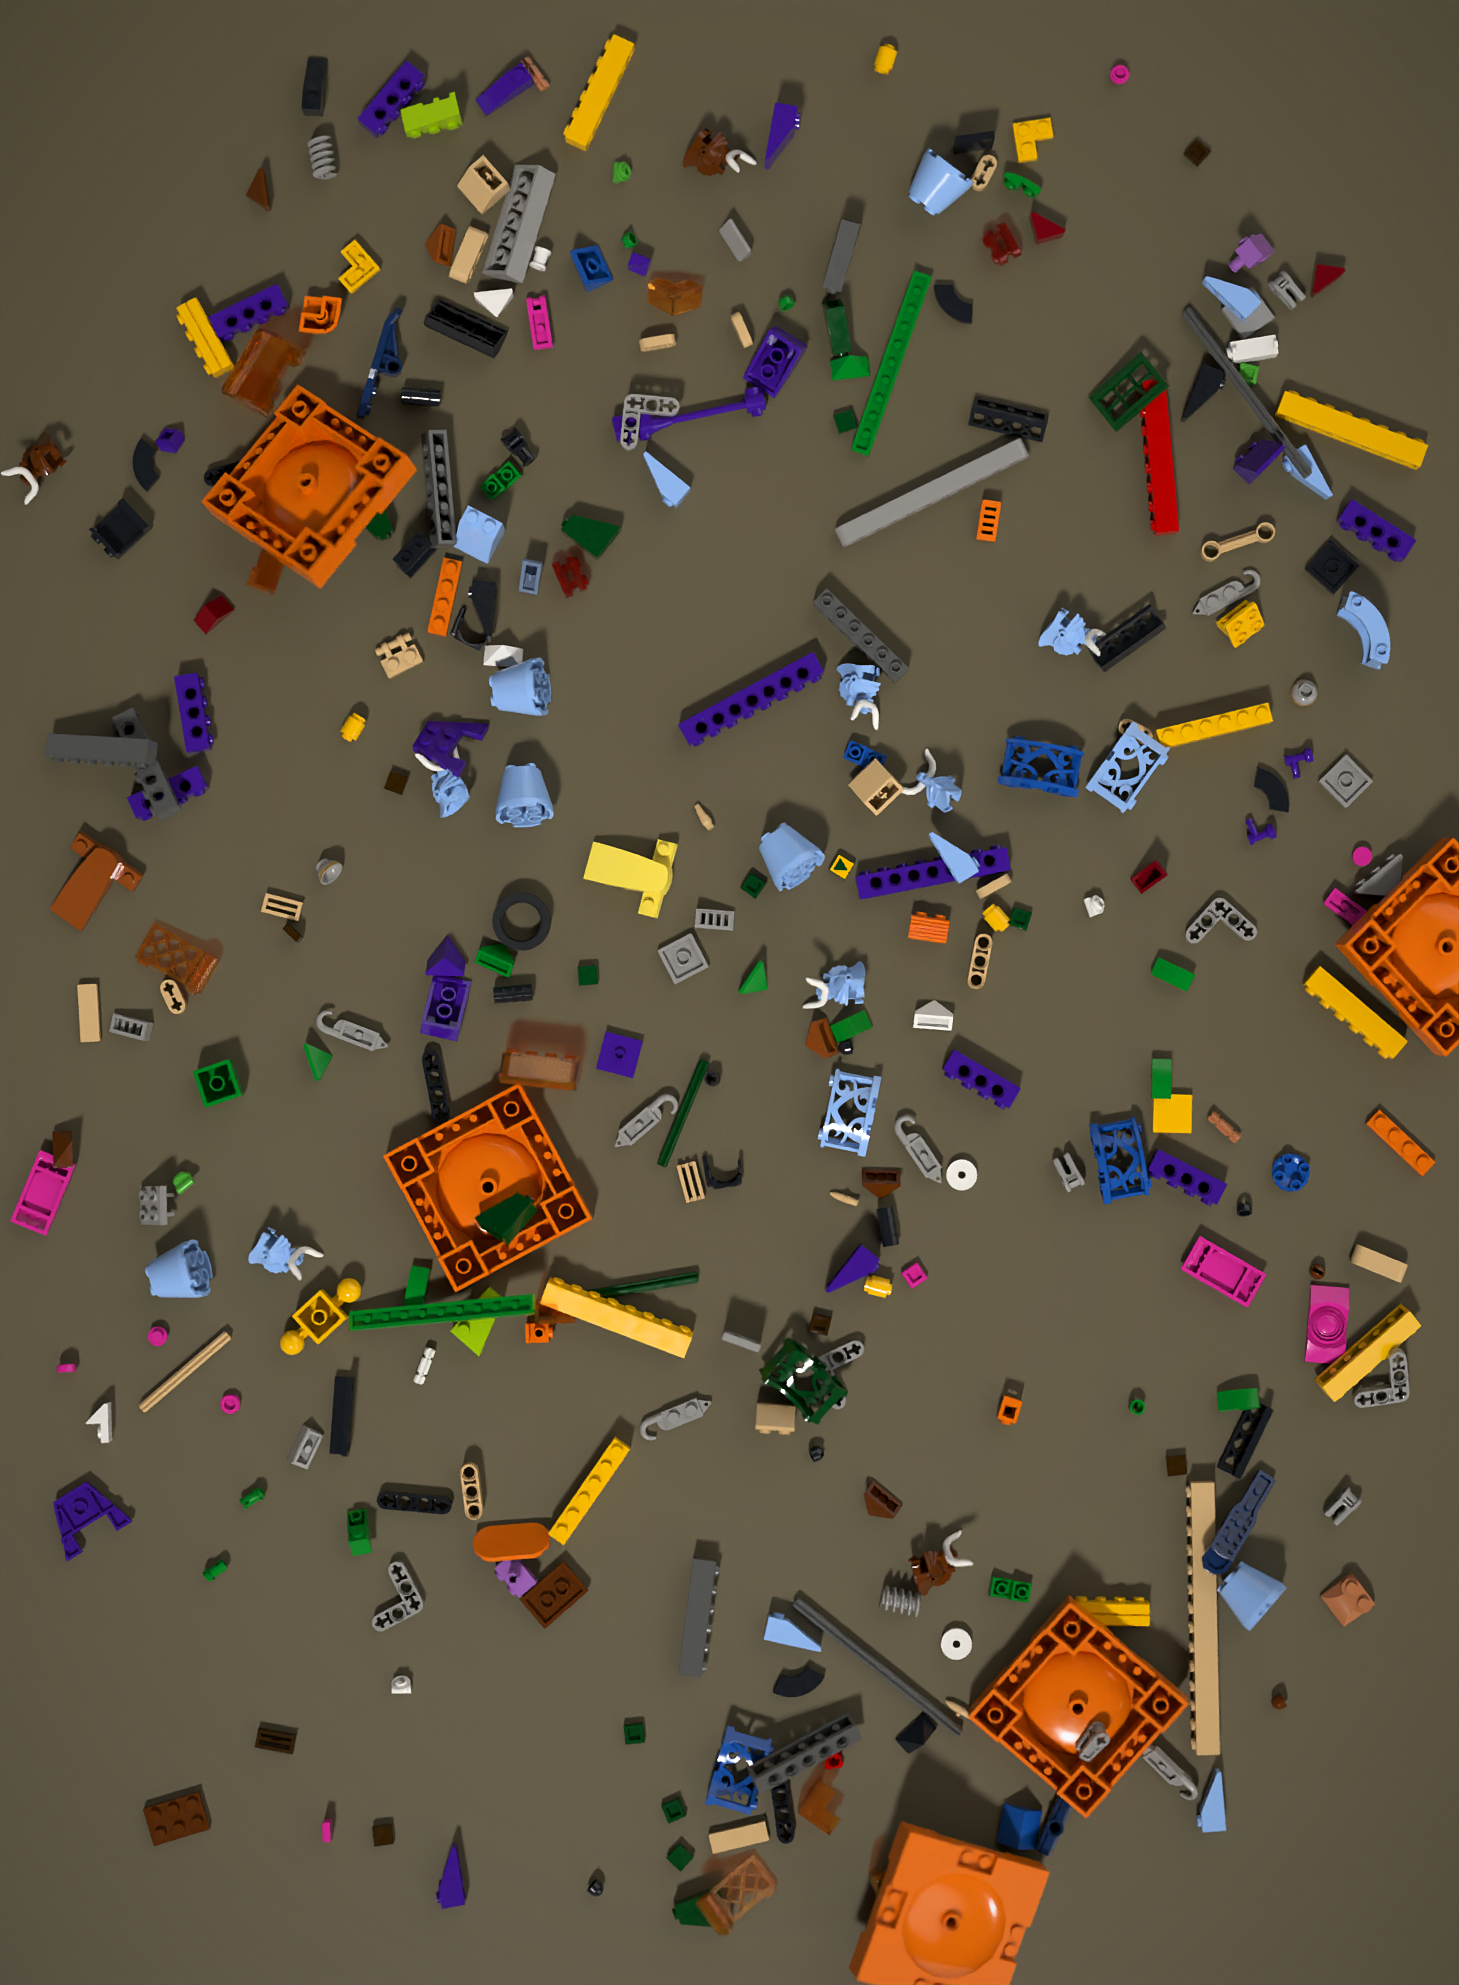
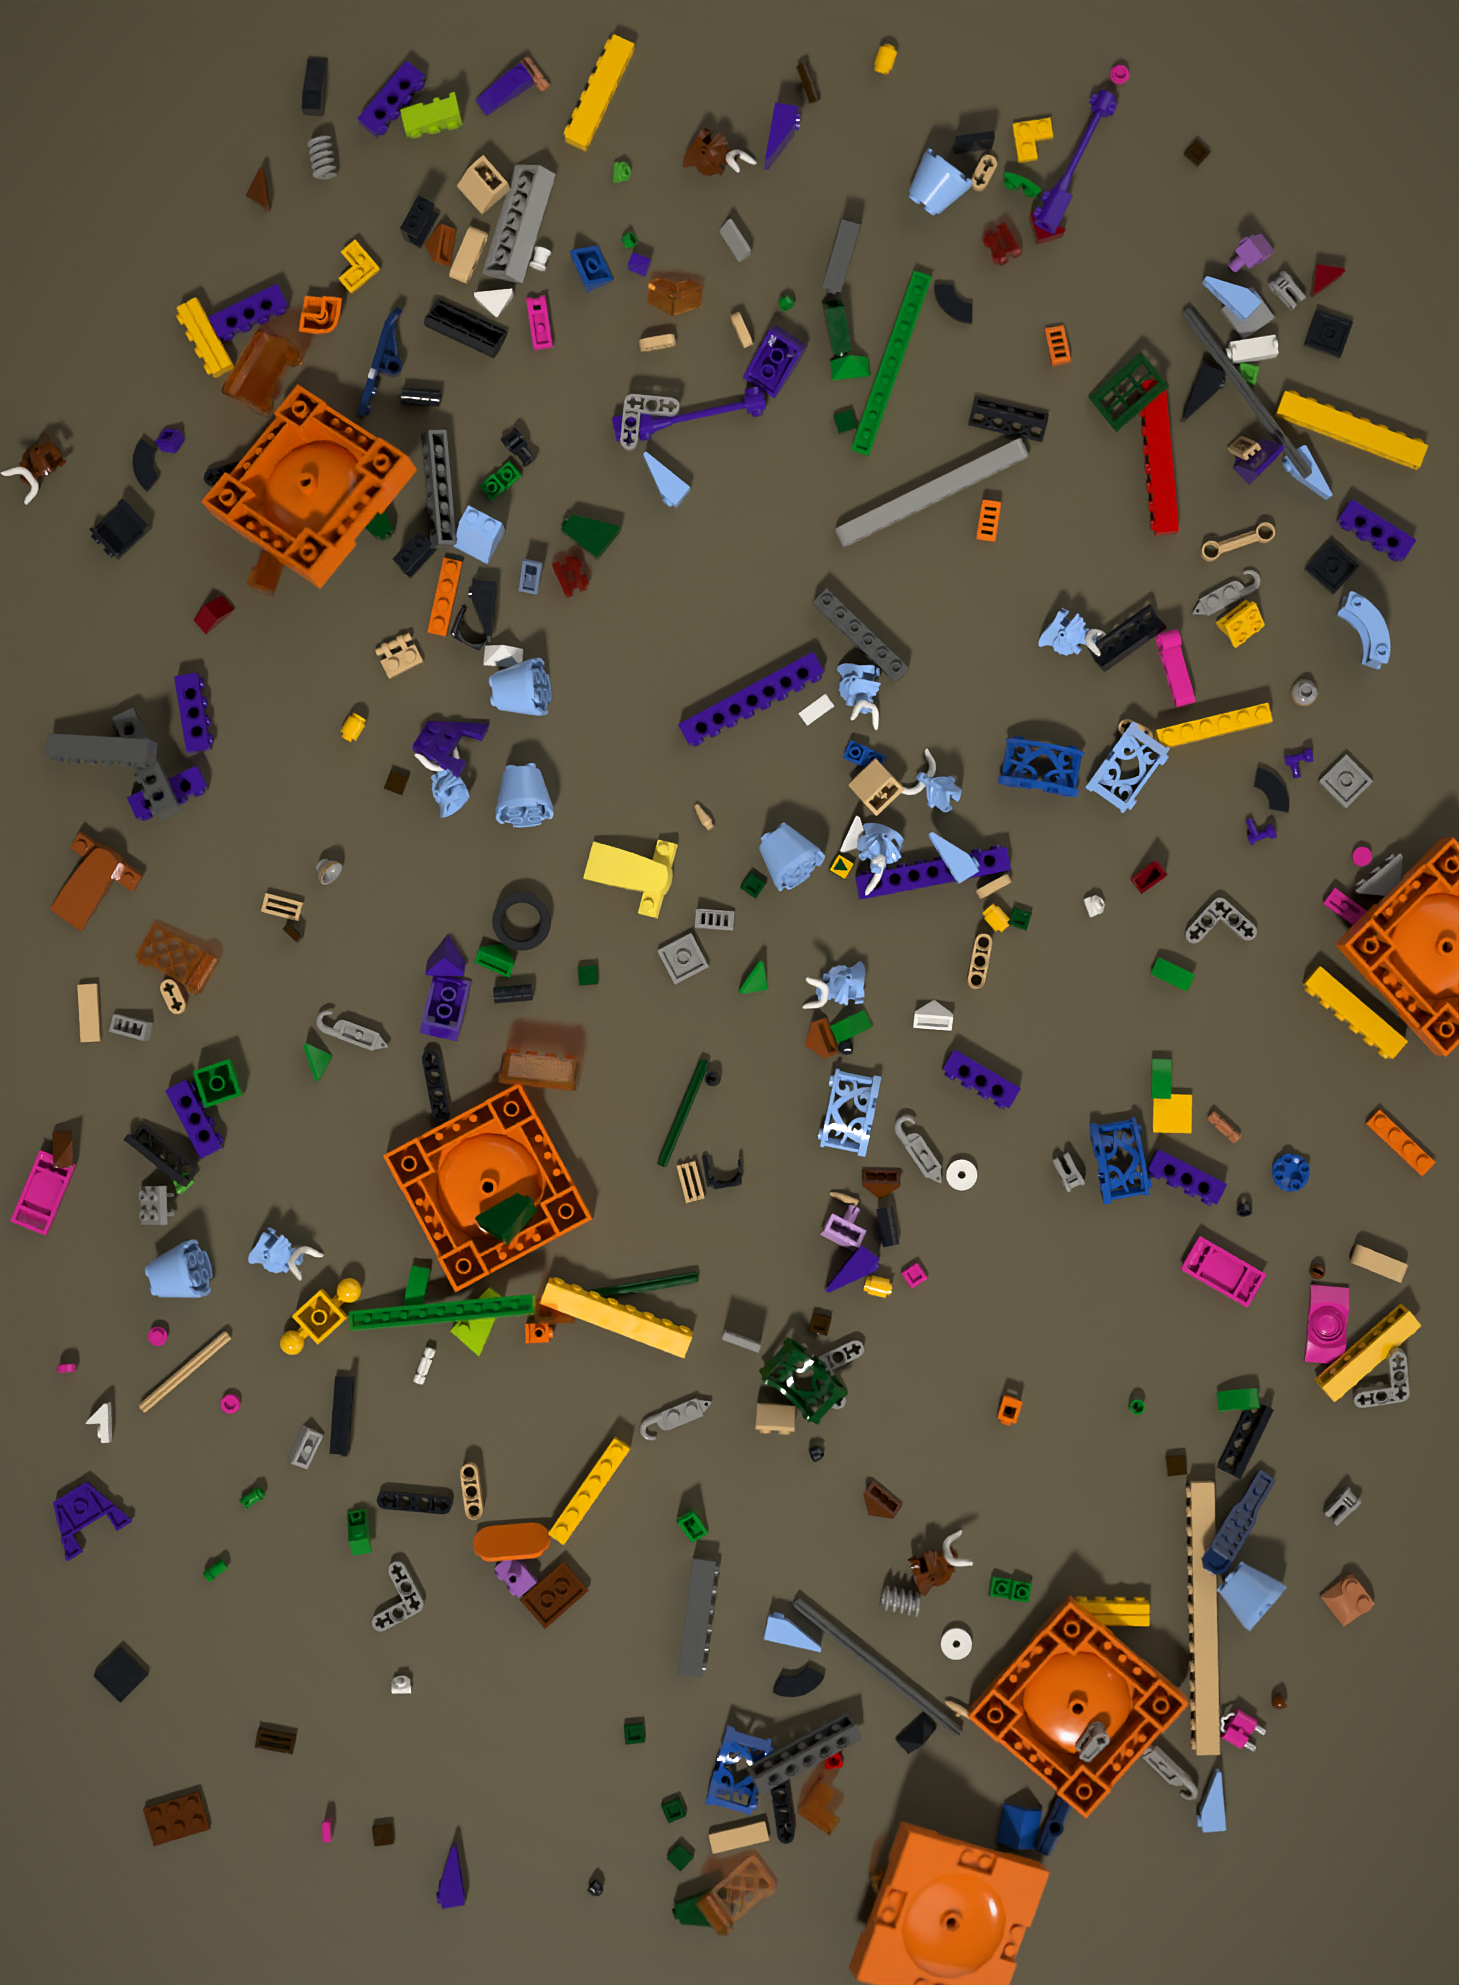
(120, 1674): none -> black tile
(158, 1161): none -> black fence
(176, 1095): none -> dark purple brick
(419, 222): none -> black panel
(619, 1054): dark purple plate -> none
(644, 1121): light grey plate -> none
(692, 1525): none -> green slope
(808, 82): none -> dark brown pin
(816, 709): none -> white sticker
(843, 1230): none -> lavender brick
(853, 835): none -> white slope
(878, 847): none -> light blue helmet
(928, 928): orange brick -> none
(1058, 198): none -> dark purple bar
(1058, 360): none -> orange slope
(1175, 668): none -> dark pink beam
(1239, 1728): none -> dark pink piece
(1240, 450): none -> tan tile
(1328, 333): none -> black tile

